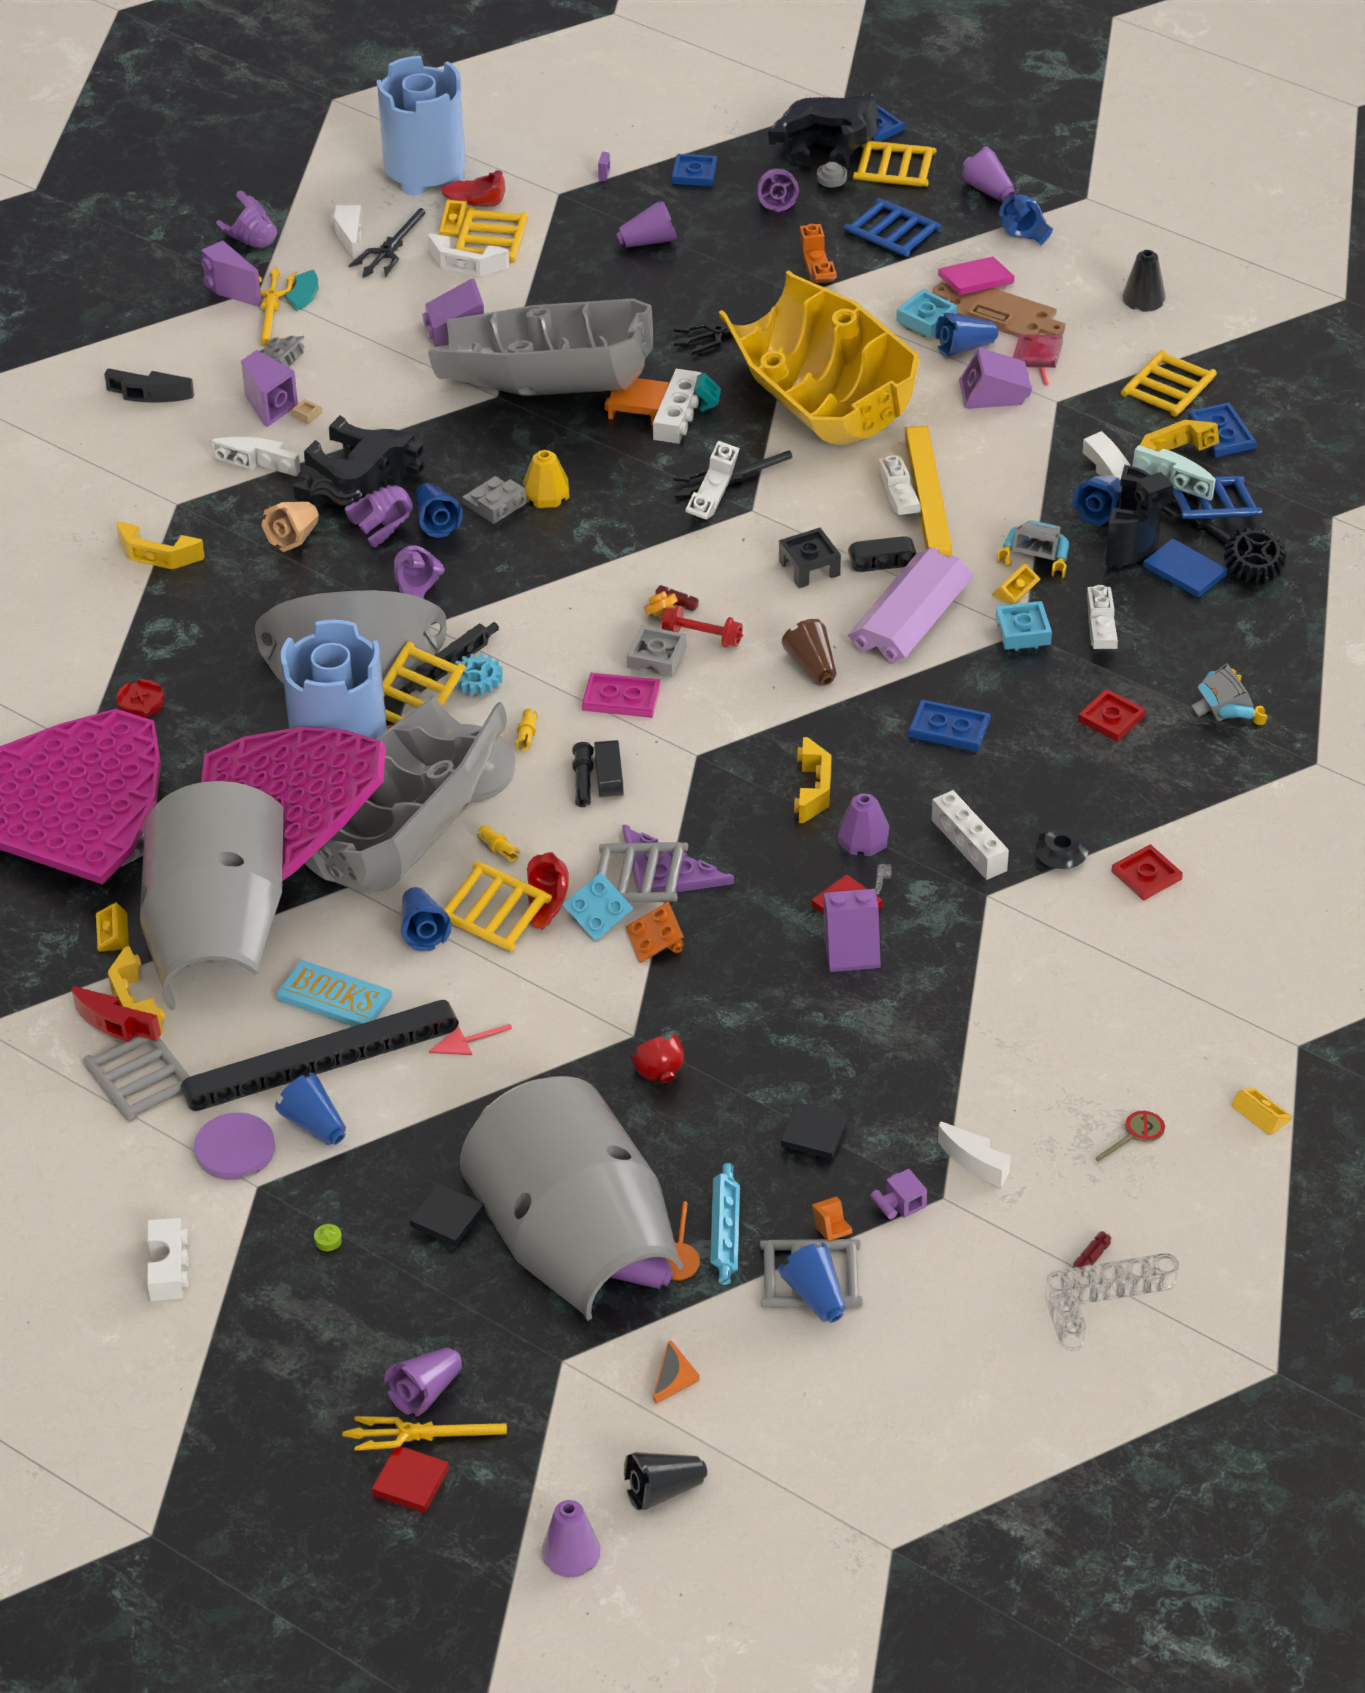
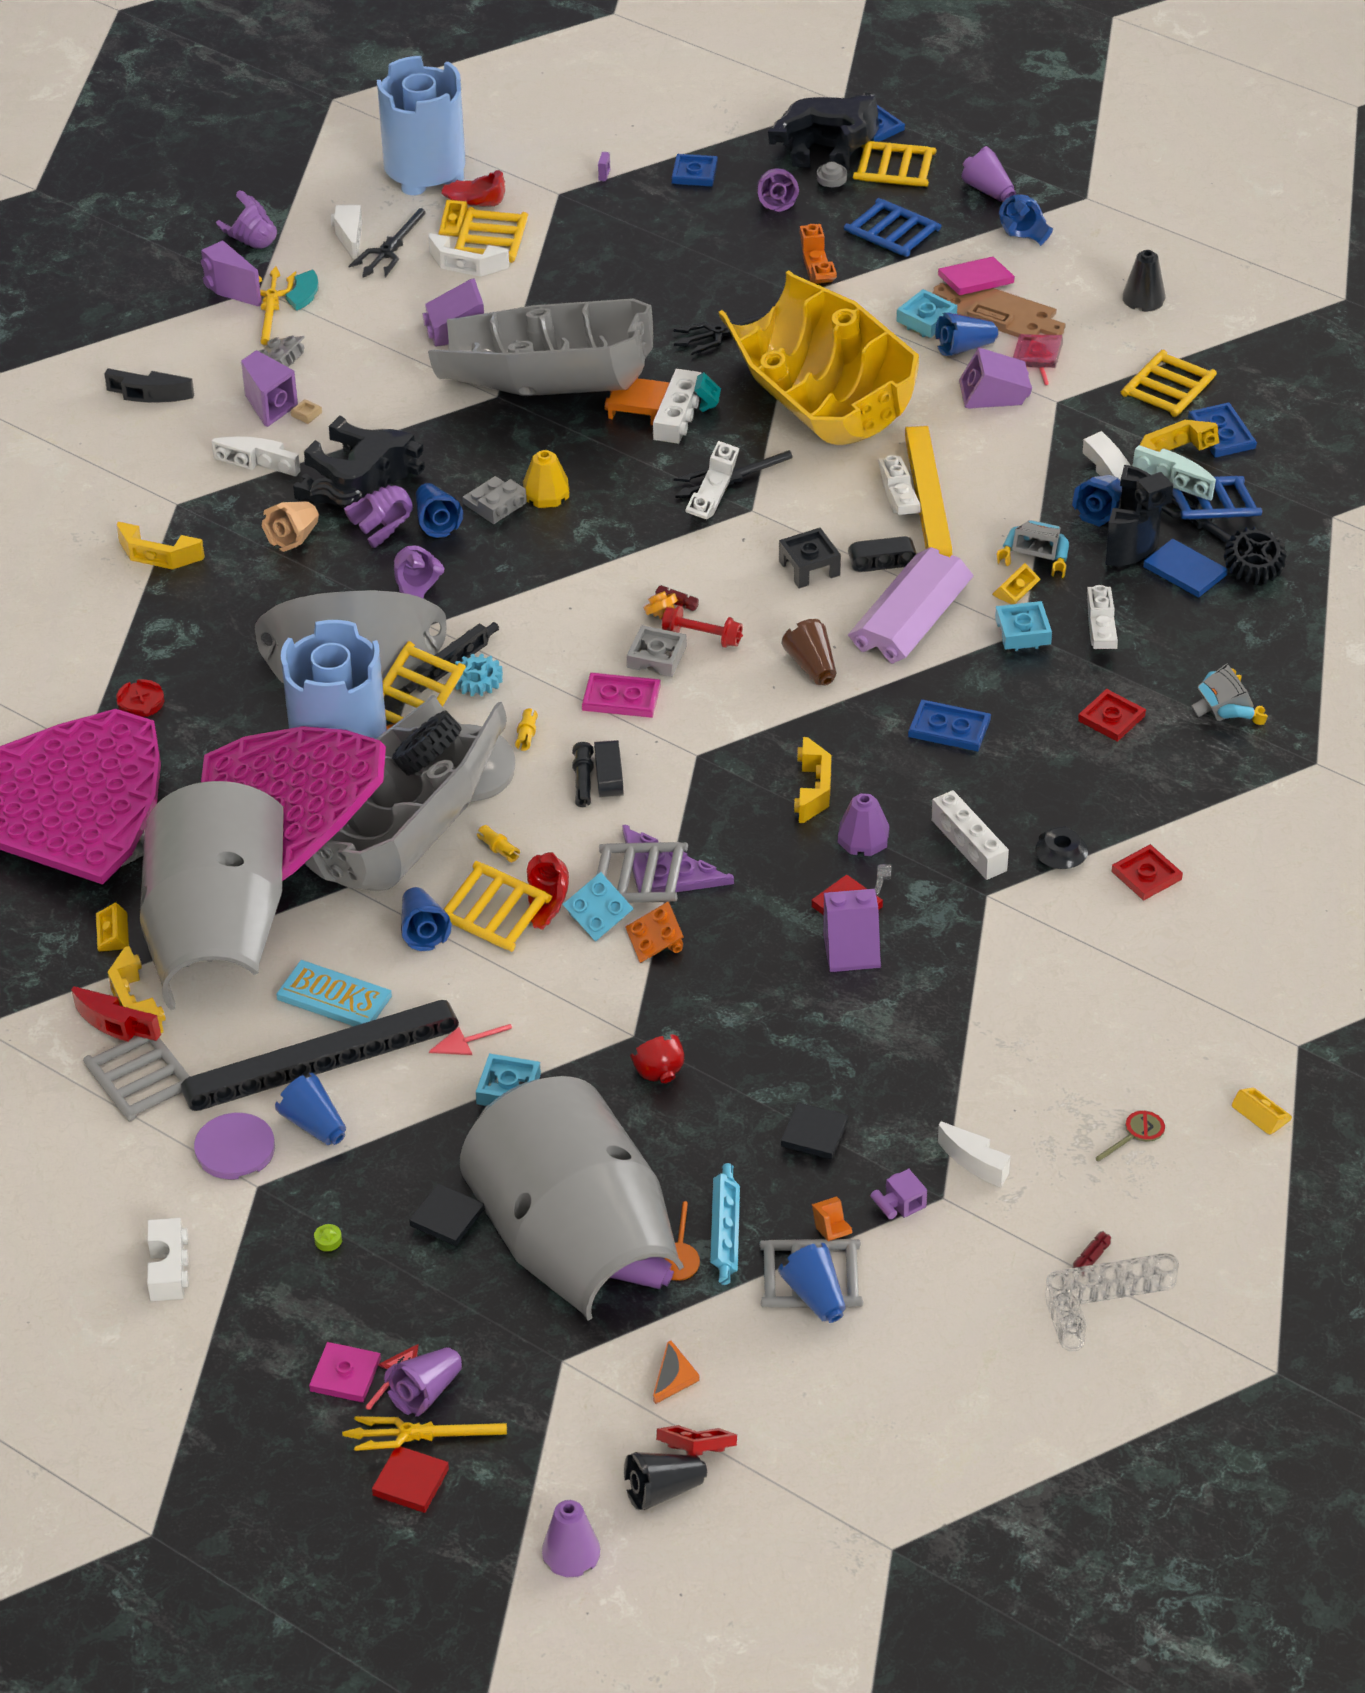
(345, 1372): none -> dark pink plate
(403, 1356): none -> piece
(426, 743): none -> black wheel
(509, 1074): none -> medium azure brick
(648, 227): medium lavender cone -> none
(696, 1441): none -> red plate

